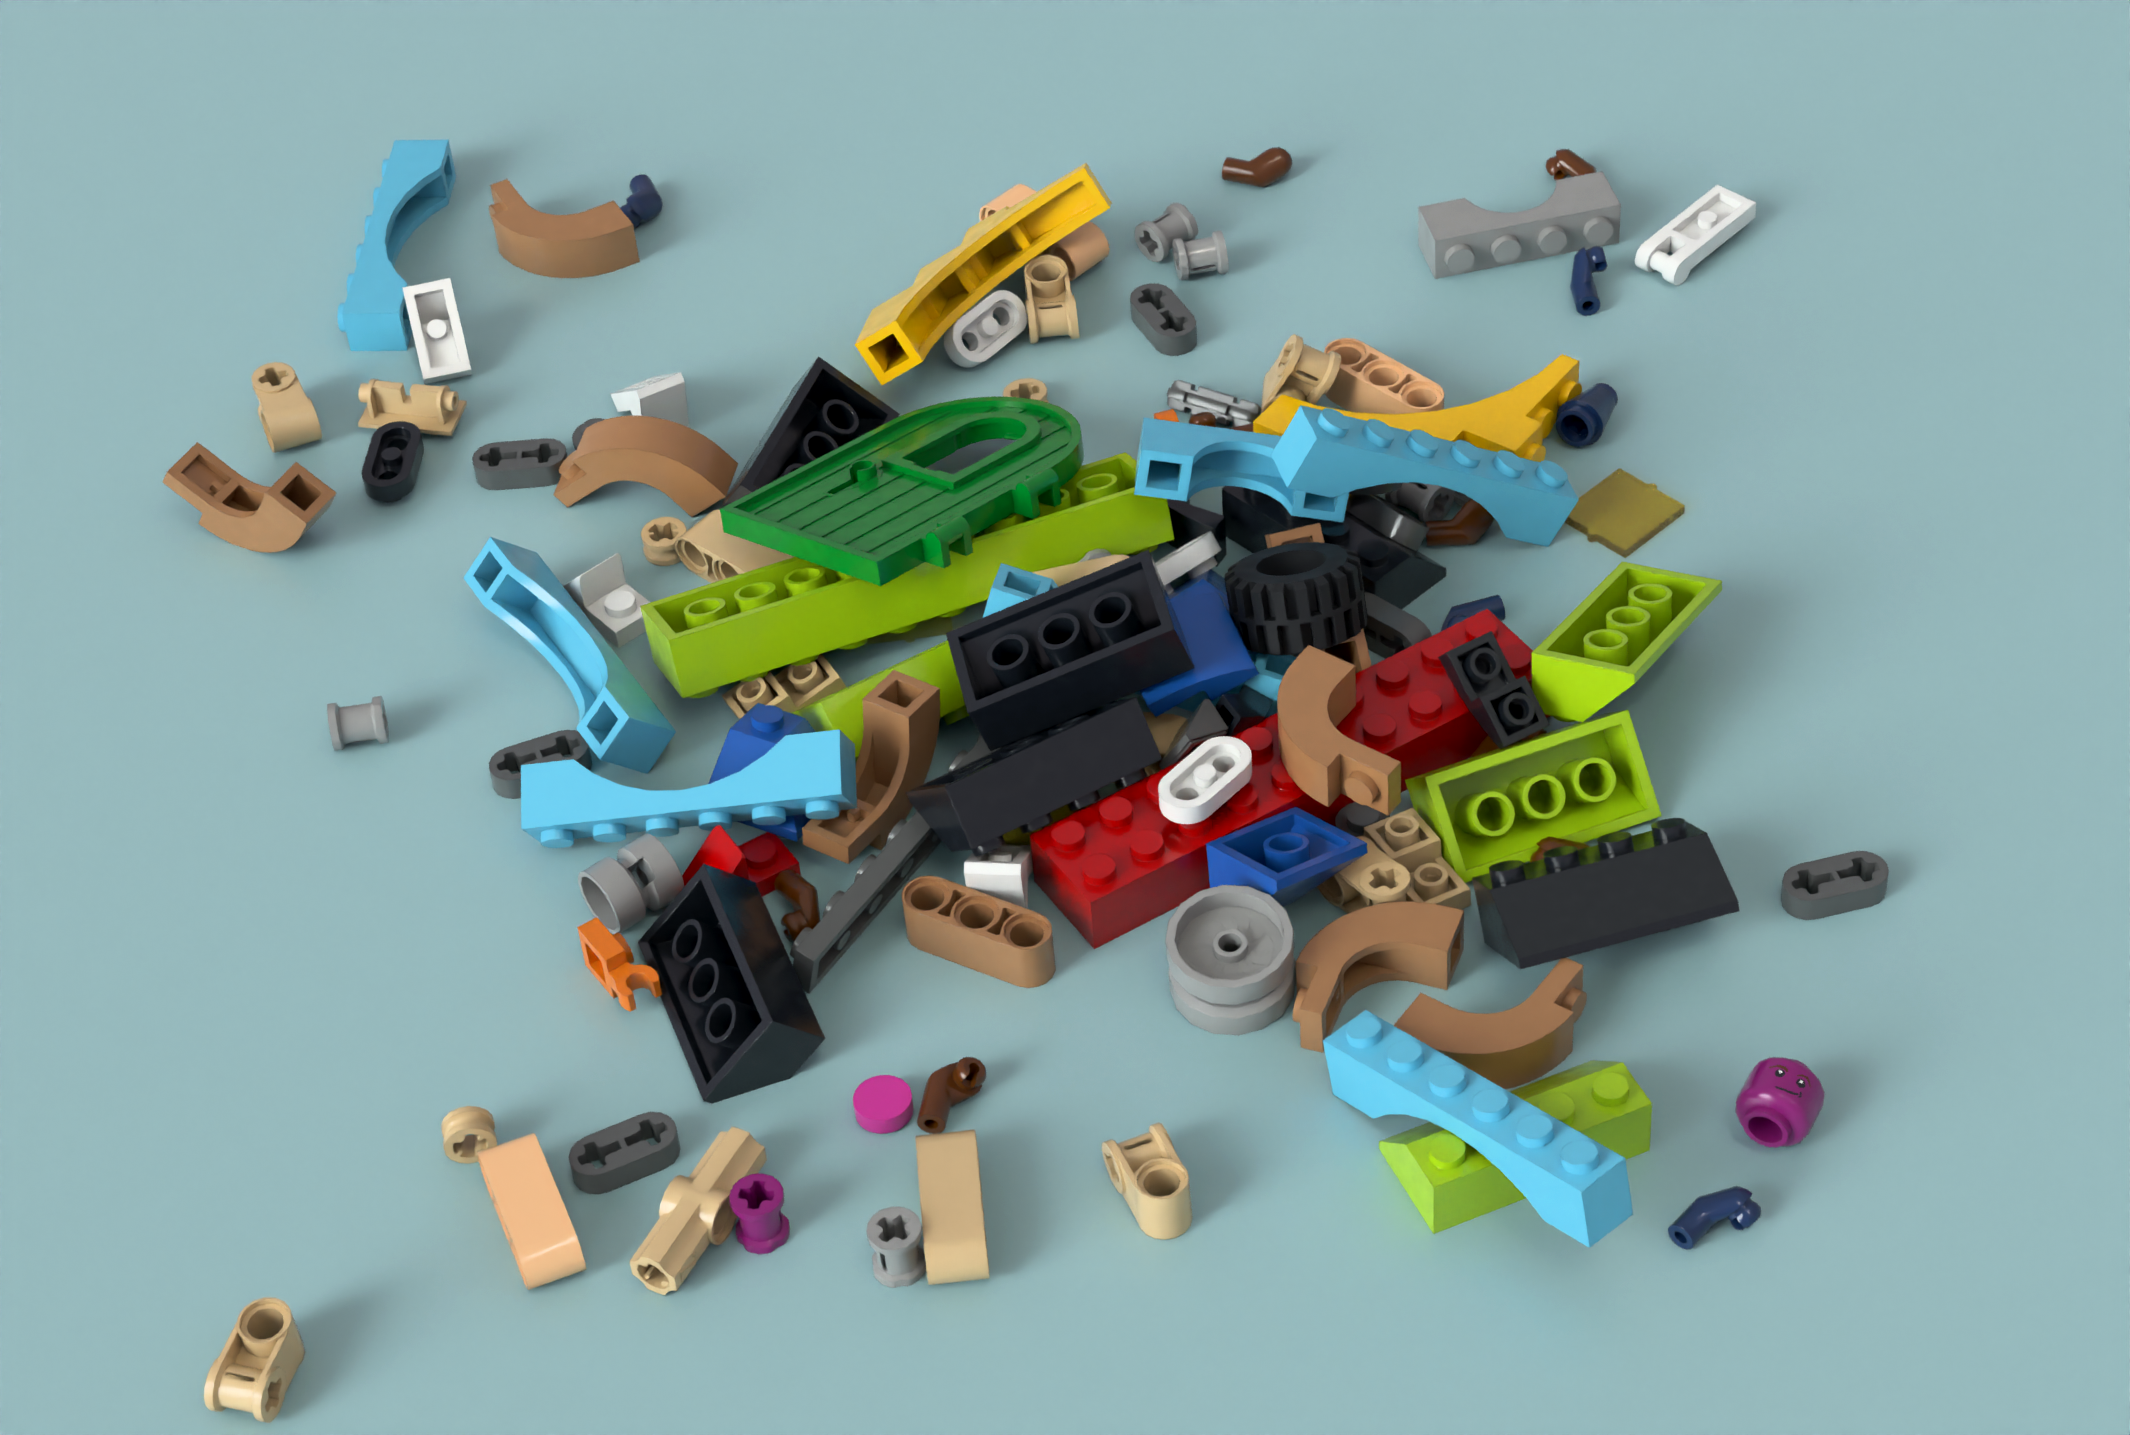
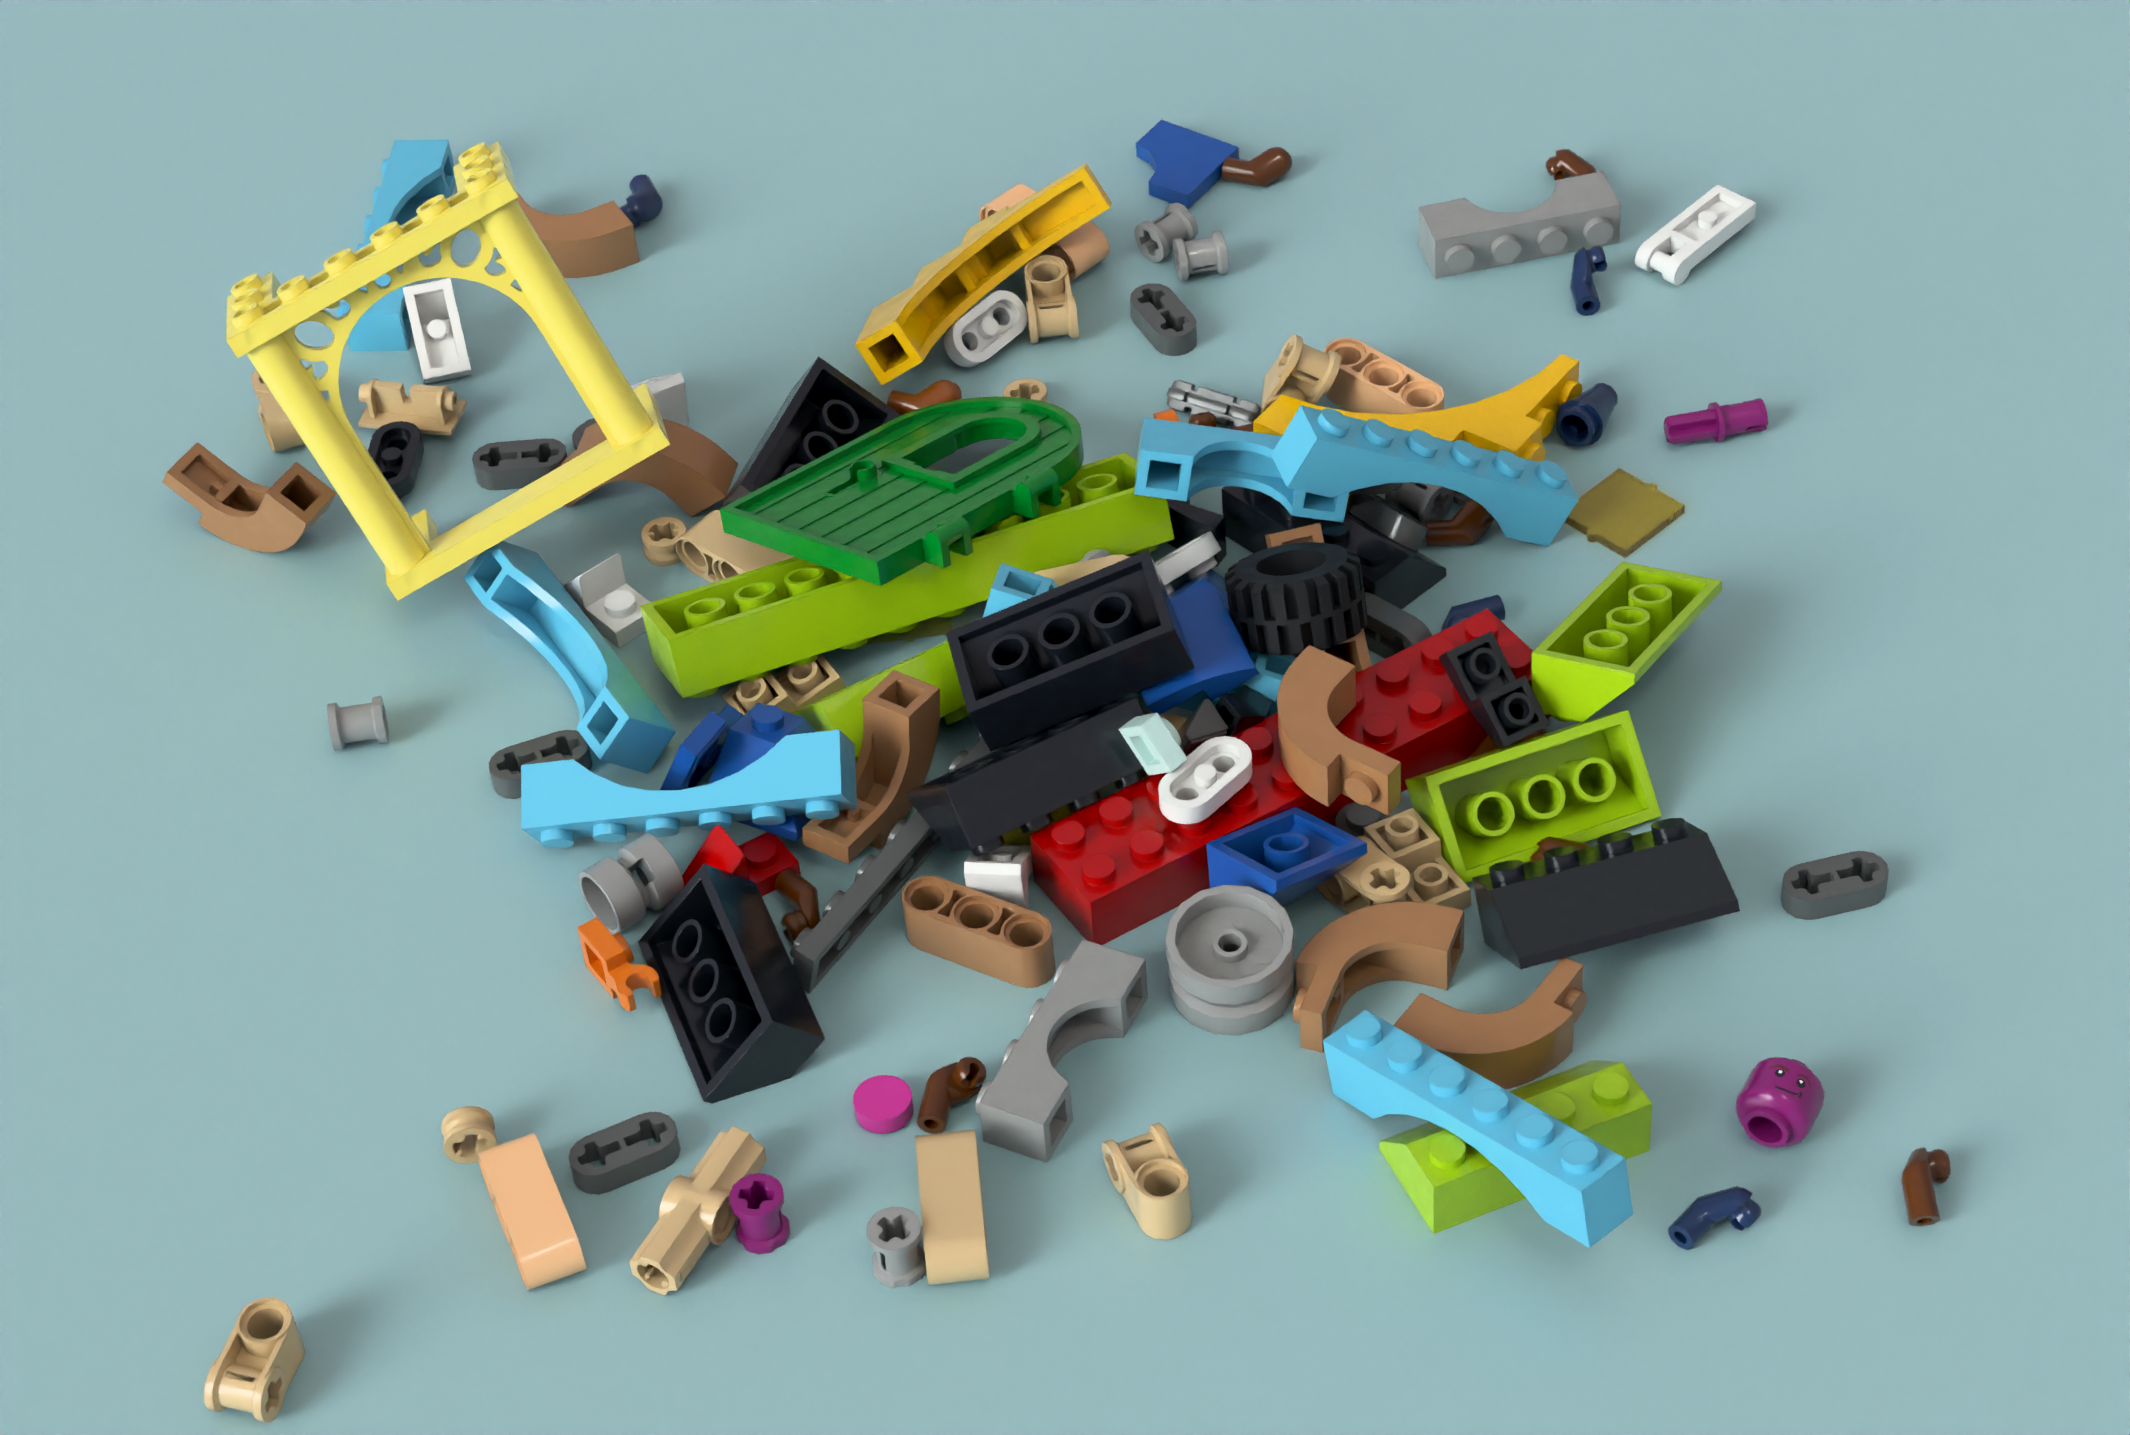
(263, 327): none -> light yellow arch
(700, 750): none -> blue tile
(934, 394): none -> dark orange arm
(1091, 999): none -> light grey arch
(1154, 743): none -> light aqua plate
(1183, 162): none -> blue tile
(1716, 422): none -> magenta axle
(1918, 1185): none -> reddish brown arm

